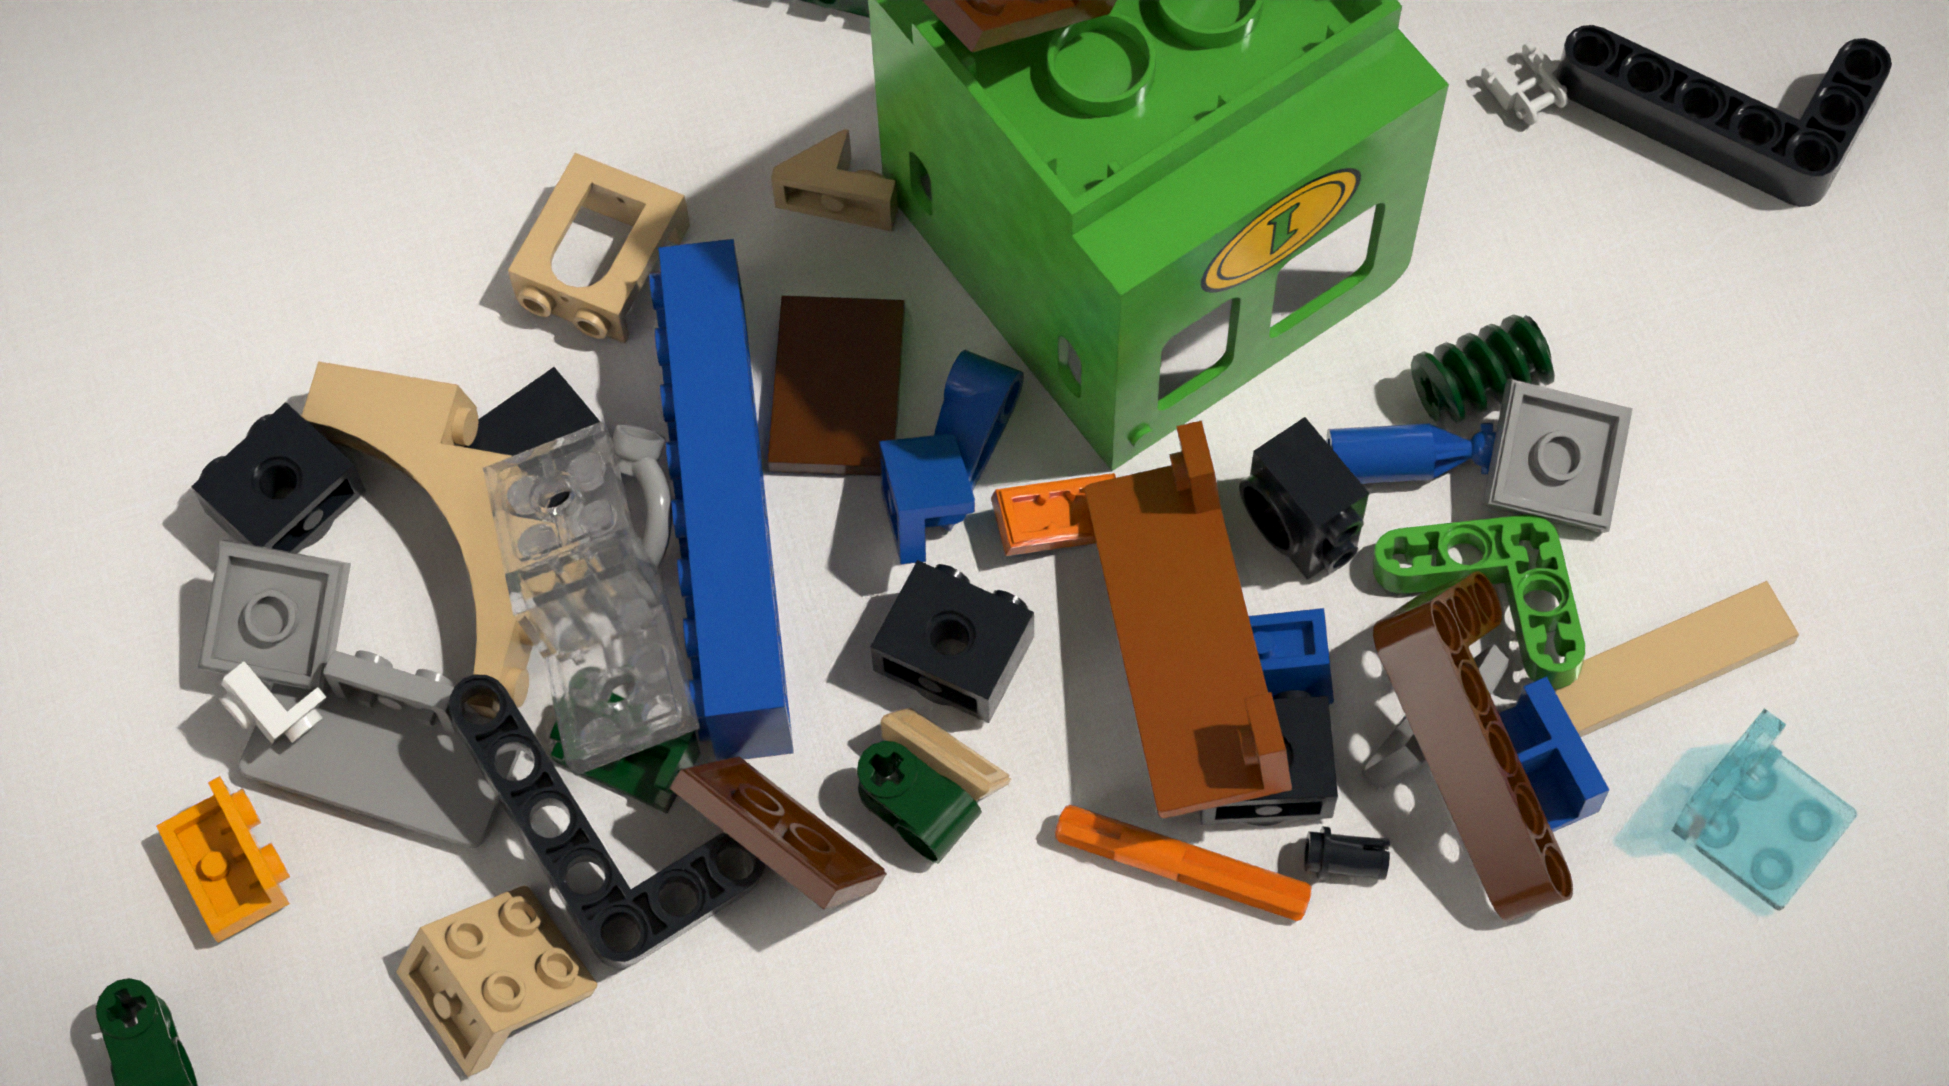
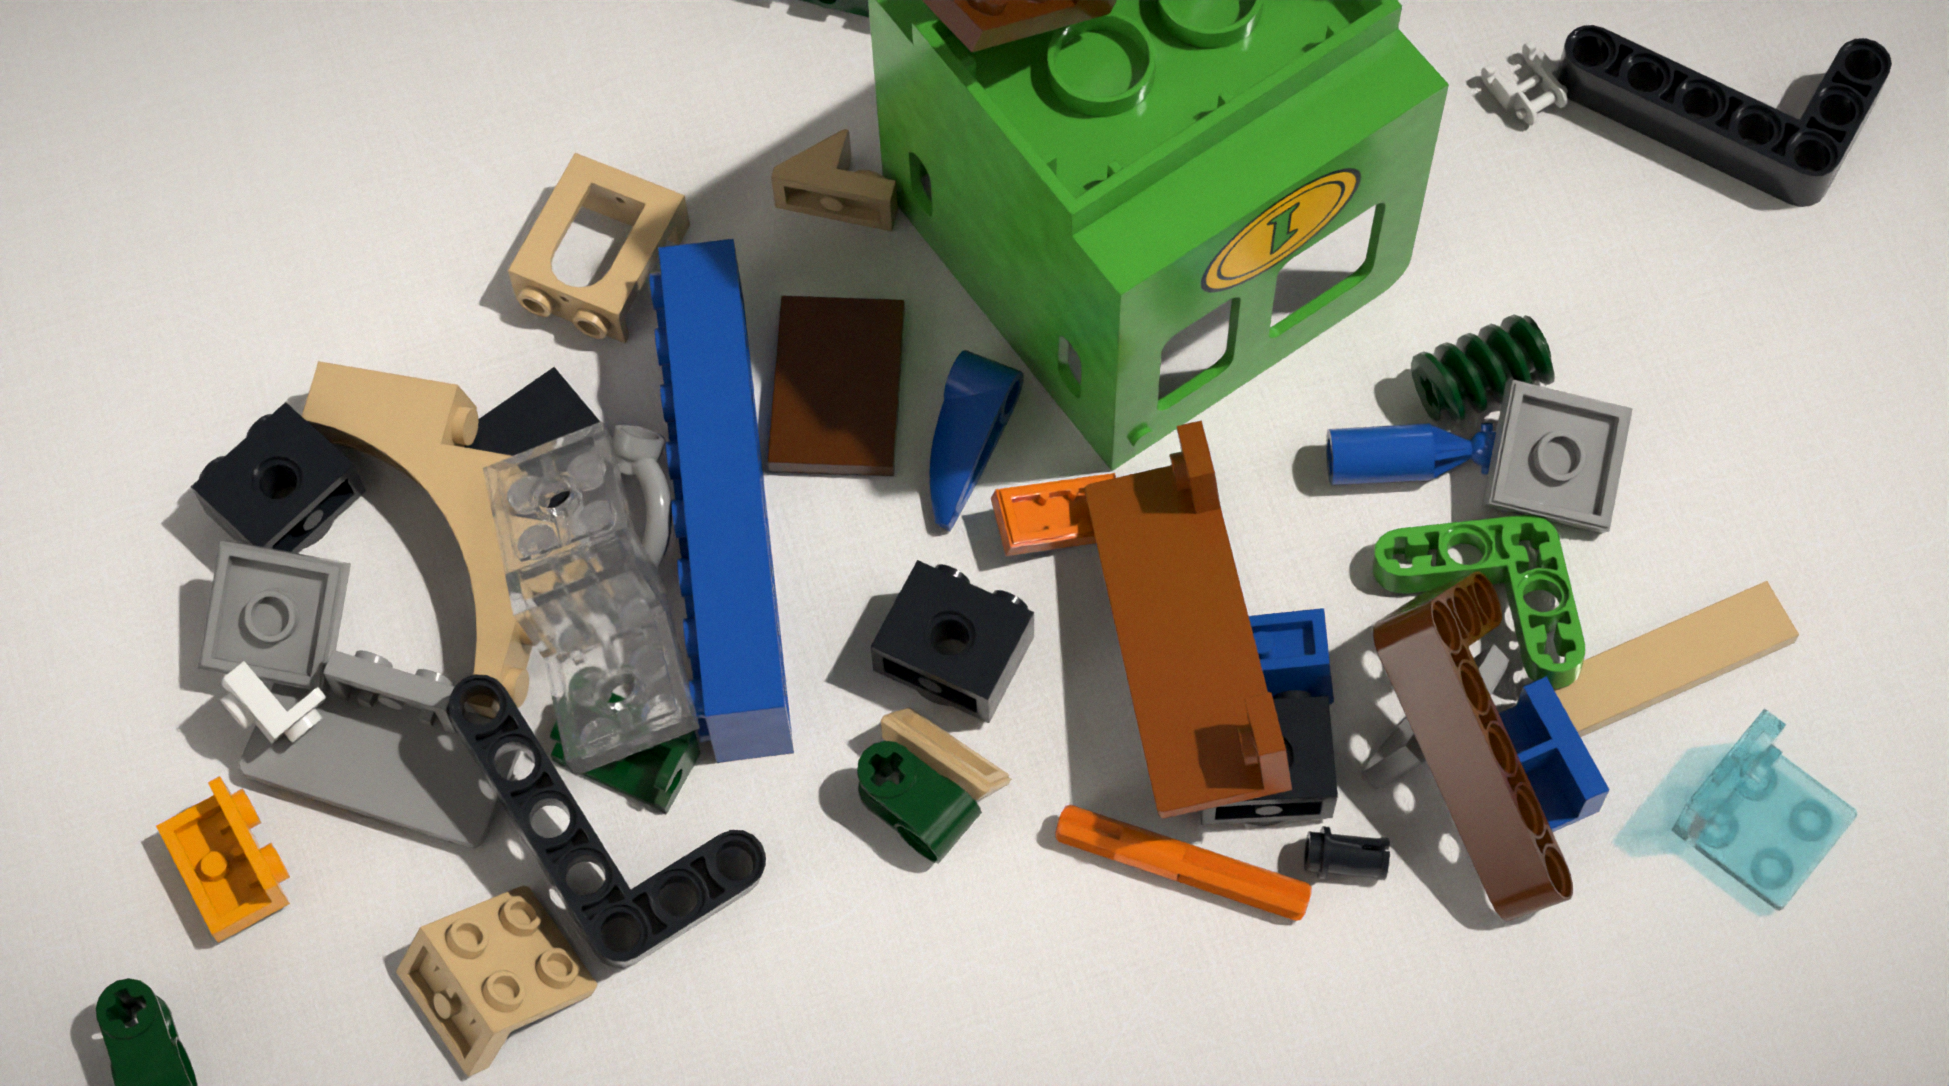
(779, 831): reddish brown tile -> none
(923, 488): blue panel -> none
(1305, 500): black brick -> none

